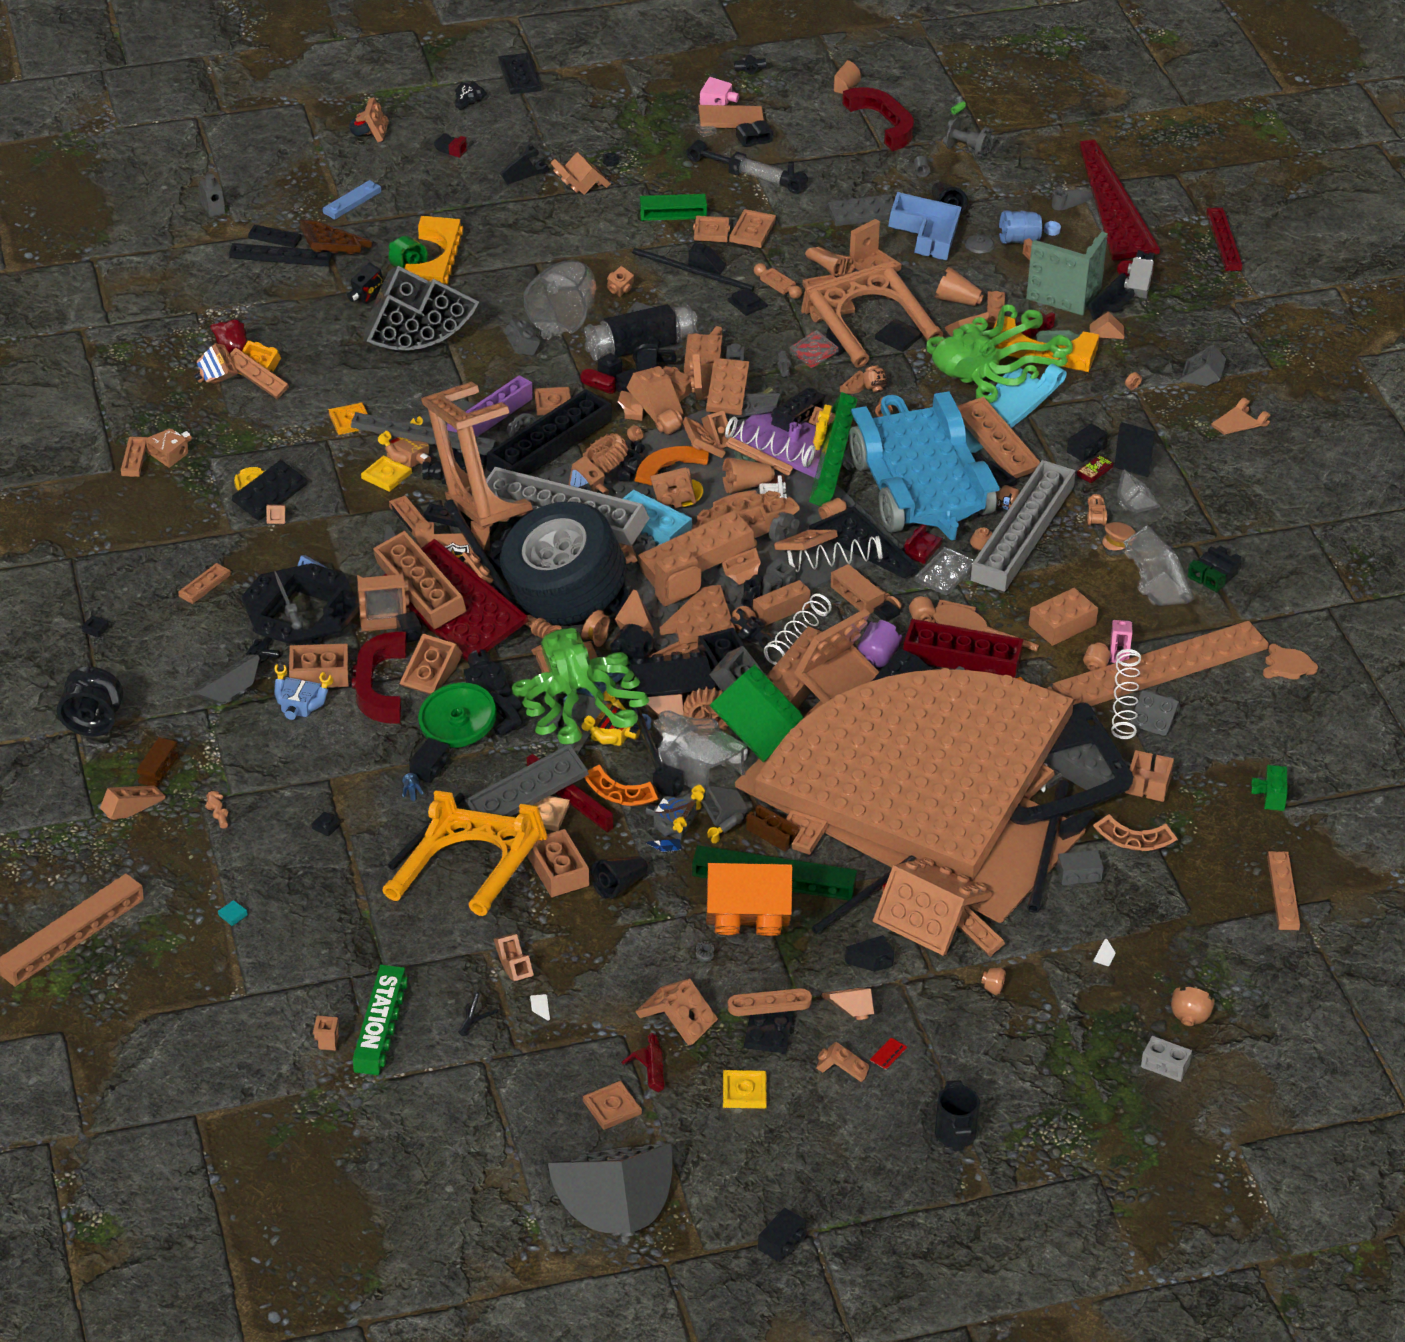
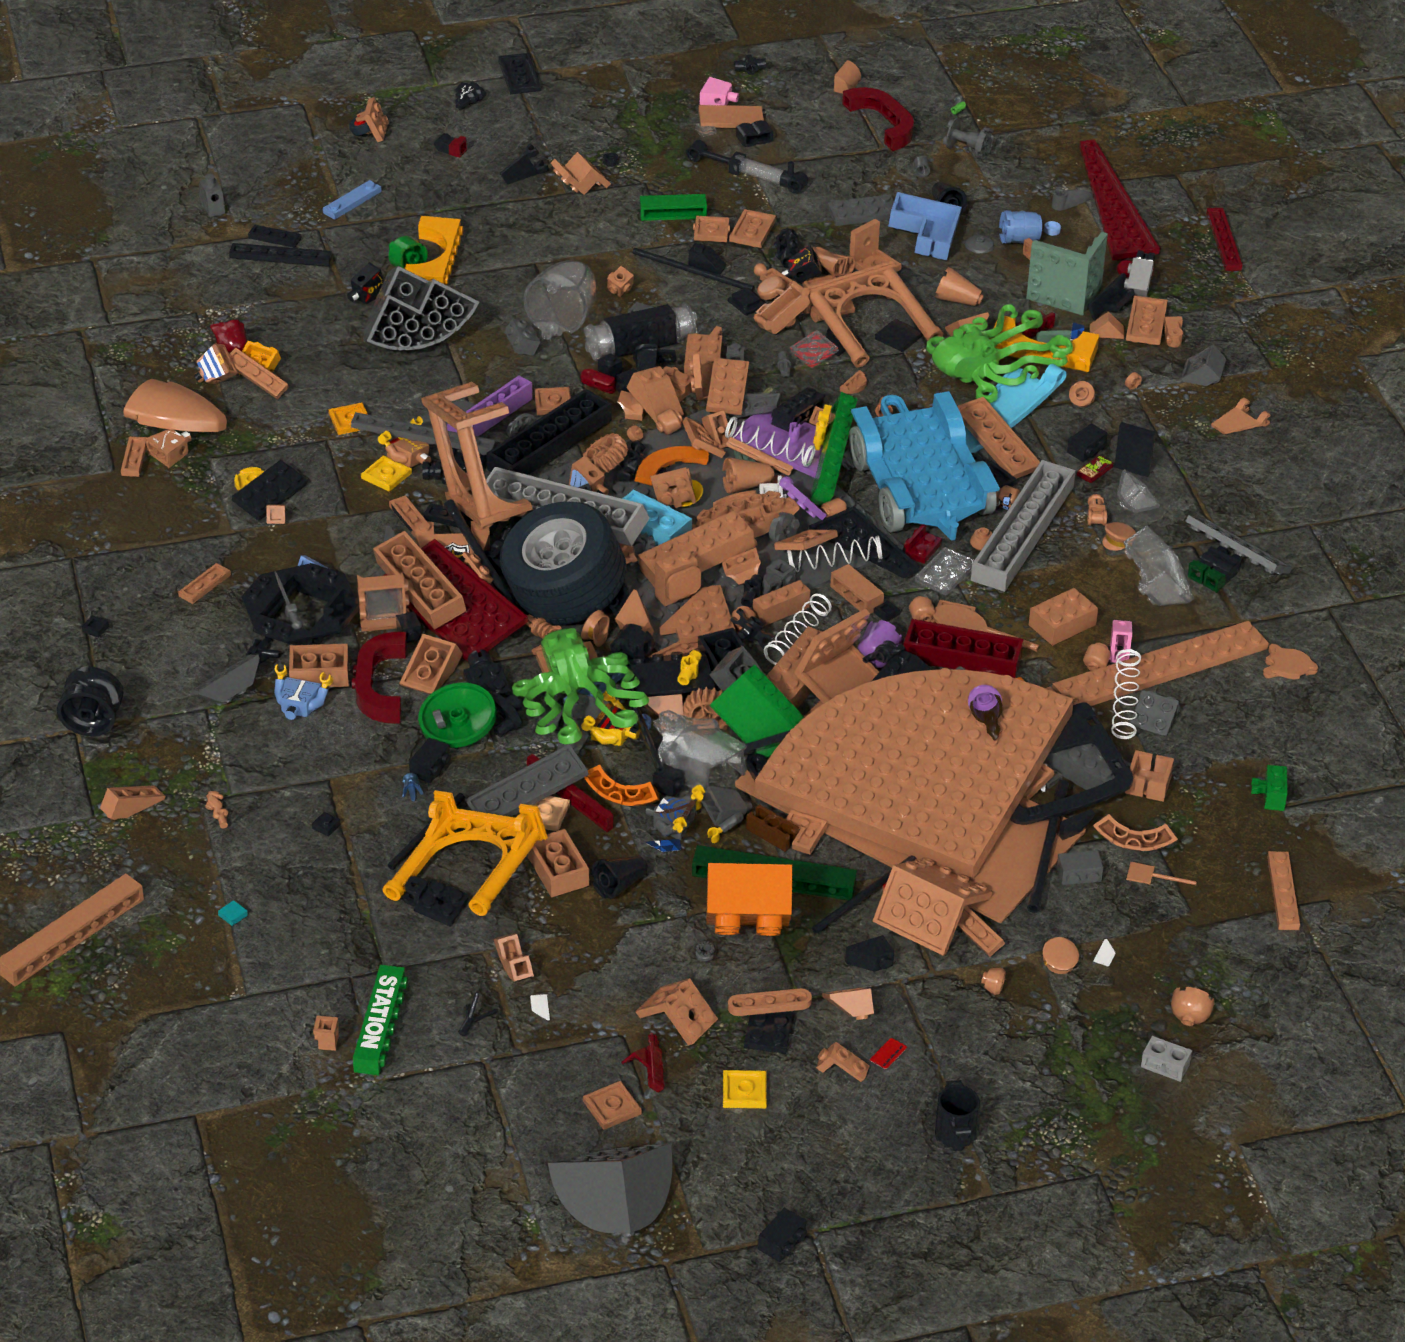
(157, 762): reddish brown piece -> none
(173, 408): none -> nougat panel
(326, 237): reddish brown wing -> none
(427, 898): none -> black plate
(439, 719): none -> dark grey tile
(689, 667): none -> yellow axle
(754, 764): none -> black plate
(765, 743): none -> black tile
(783, 309): none -> nougat piece
(786, 245): none -> black brick
(788, 485): none -> medium lavender plate
(803, 265): none -> black torso
(874, 378): nougat head -> none
(884, 652): none -> black piece
(893, 600): nougat piece -> none
(986, 707): none -> piece
(995, 302): nougat plate -> none
(1060, 955): none -> nougat piece
(1077, 330): none -> sticker
(1082, 394): none -> nougat plate
(1144, 873): none -> nougat piece
(1146, 320): none -> nougat plate
(1172, 331): none -> nougat leg
(1241, 546): none -> dark grey plate

